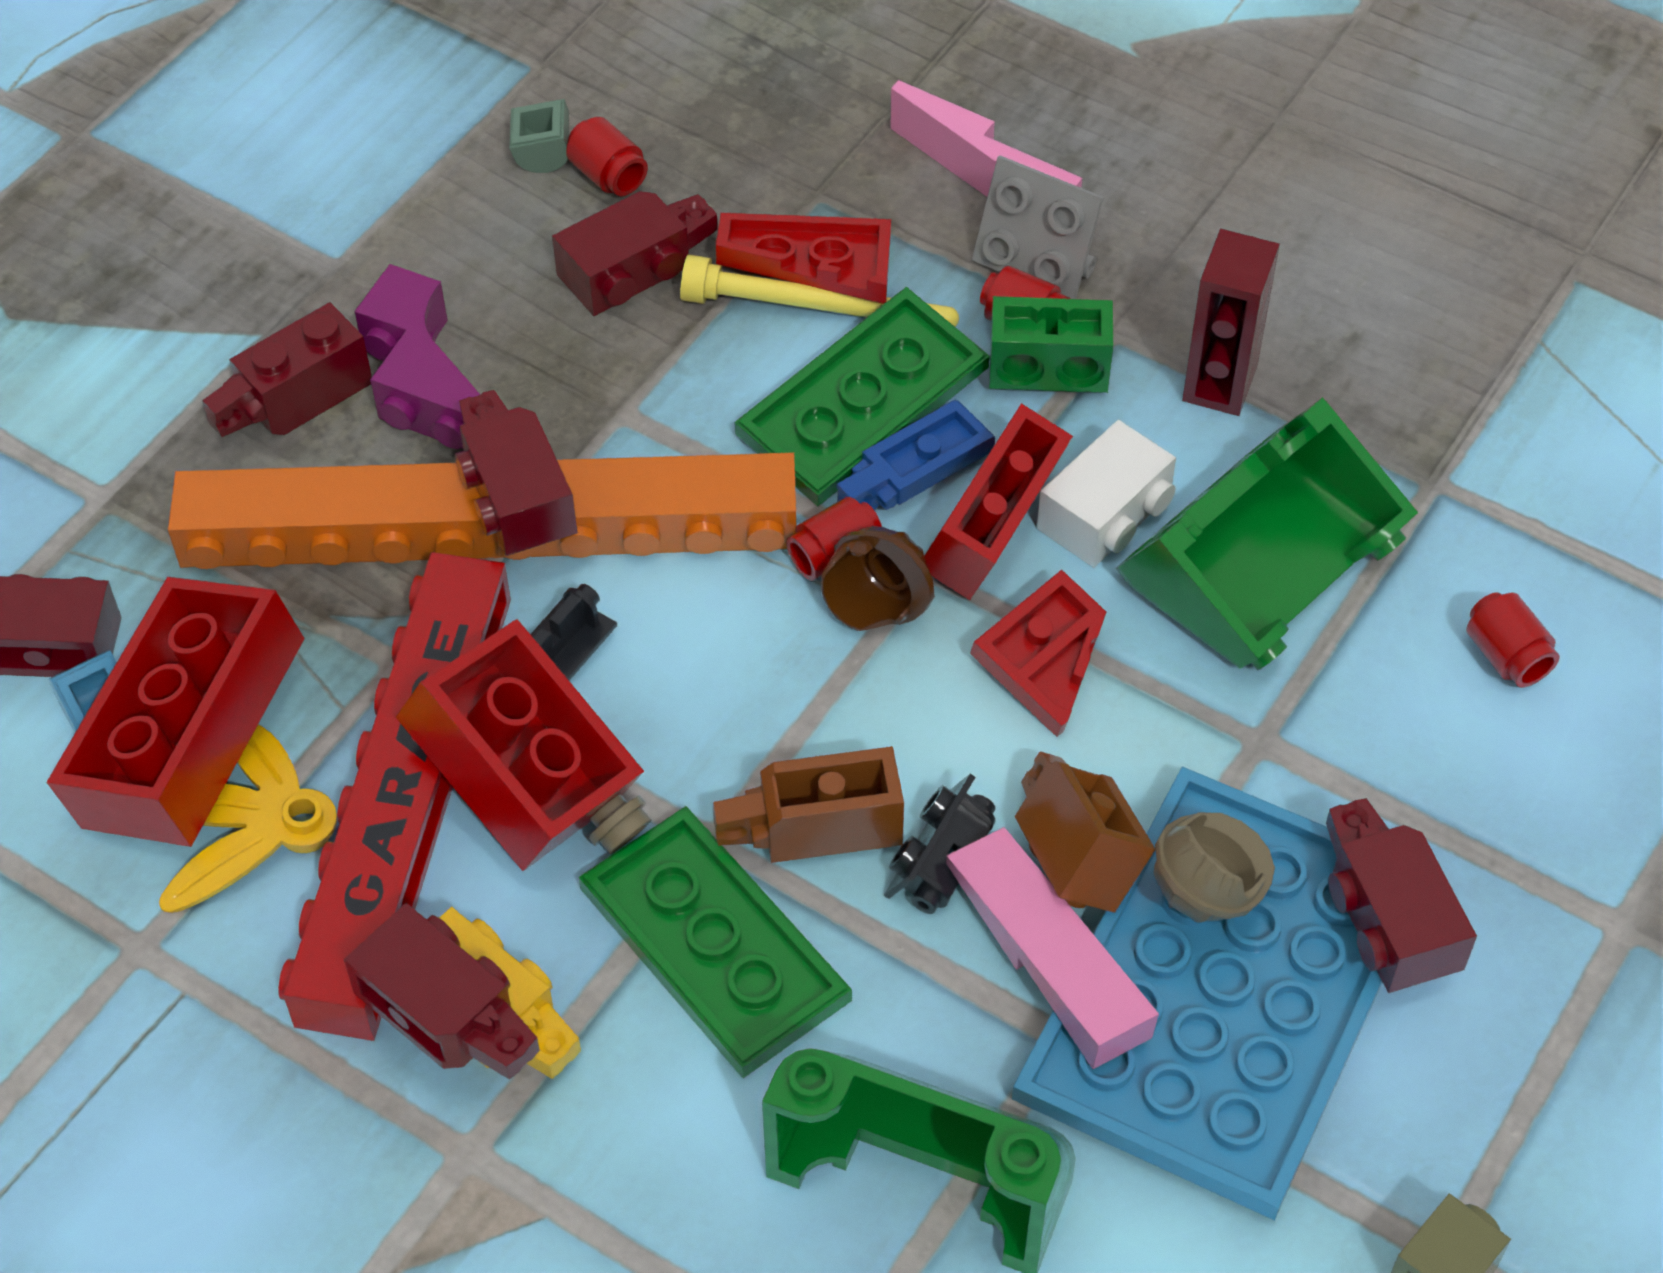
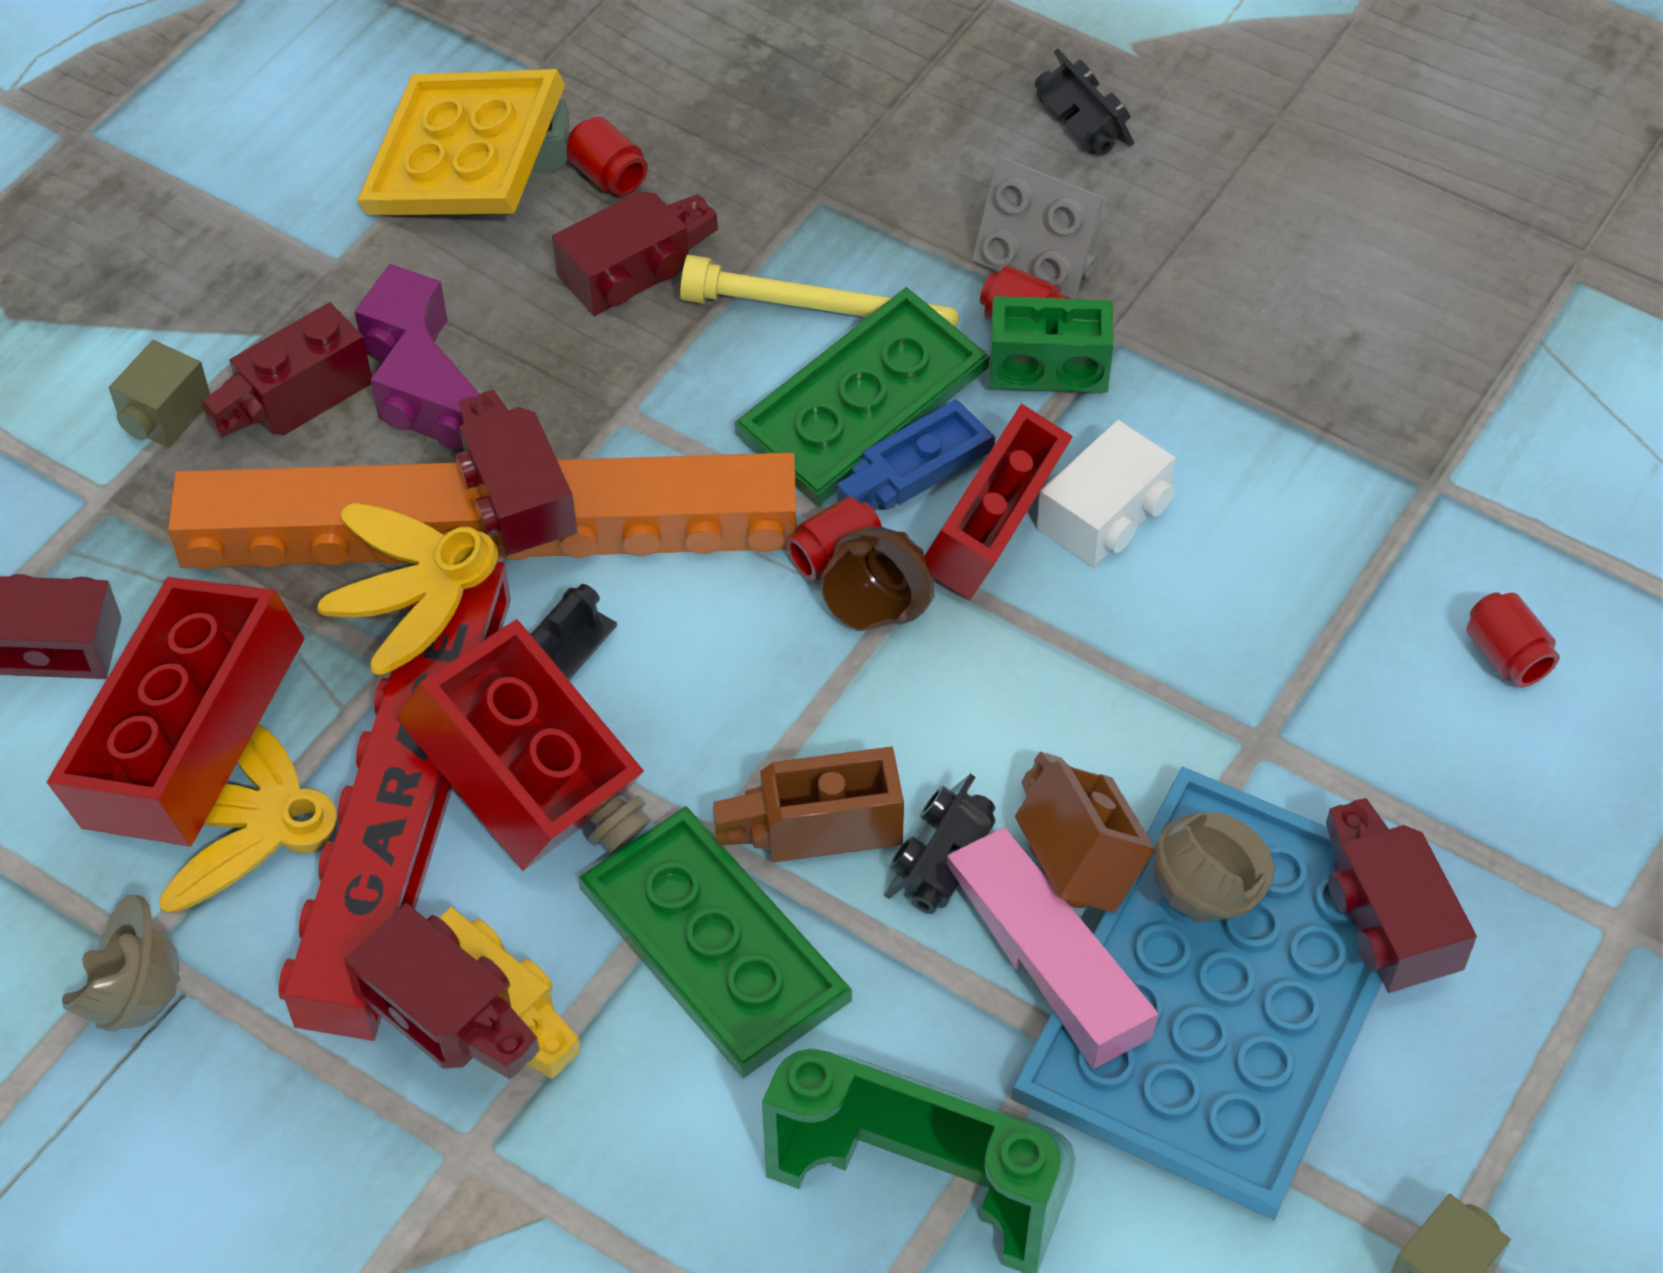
(80, 686): dark azure brick -> none
(129, 974): none -> dark tan piece
(159, 394): none -> olive brick
(442, 573): none -> yellow plant
(462, 143): none -> yellow plate
(814, 251): red wing -> none
(958, 137): bright pink slope -> none
(1044, 648): red wing -> none
(1099, 117): none -> black hinge
(1230, 321): dark red brick -> none
(1271, 537): green windscreen -> none

